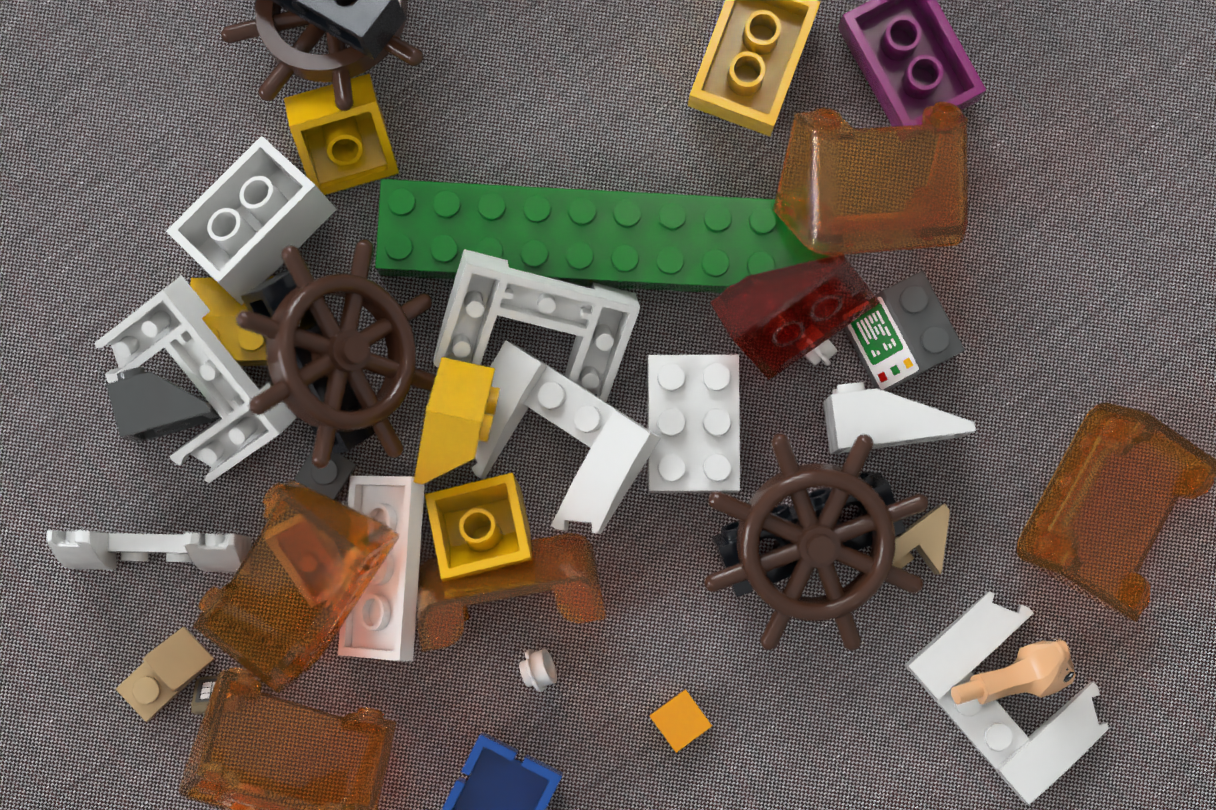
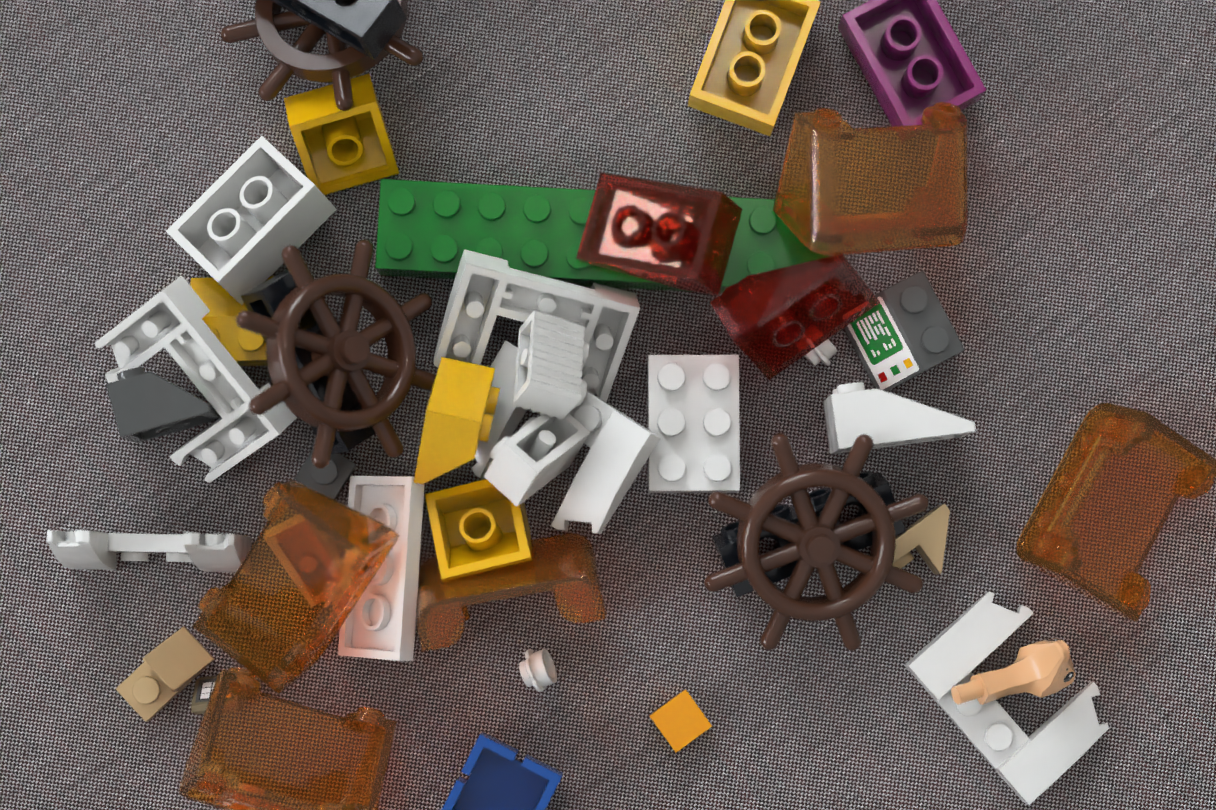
(534, 455): none -> white brick
(550, 365): none -> white brick
(660, 232): none -> clear red slope

